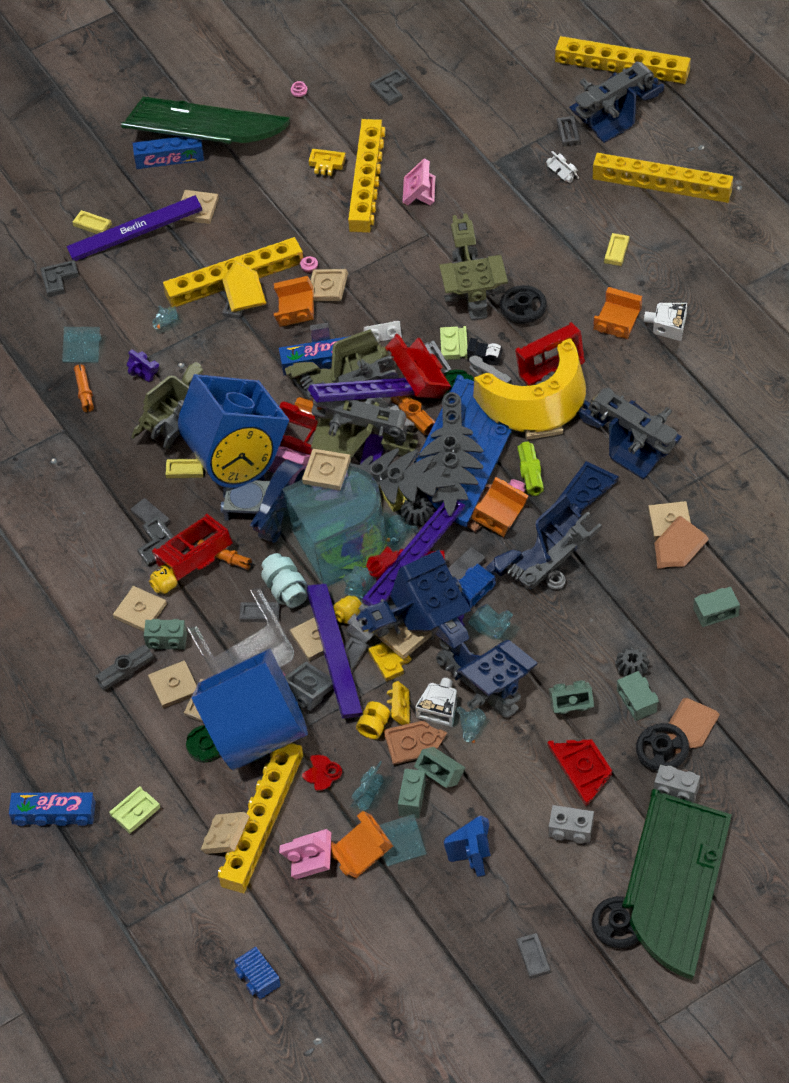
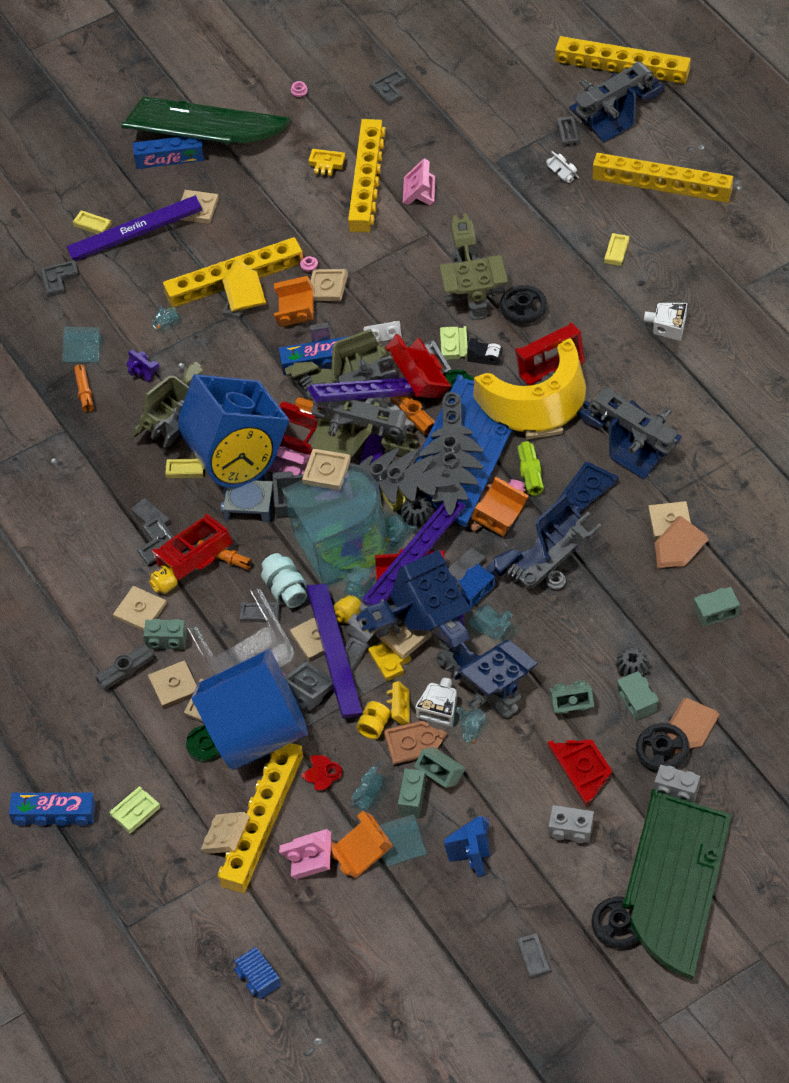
(272, 508): dark blue animal -> none
(378, 565): red plate -> none
(478, 368): light grey hinge -> none
(618, 313): orange panel -> none

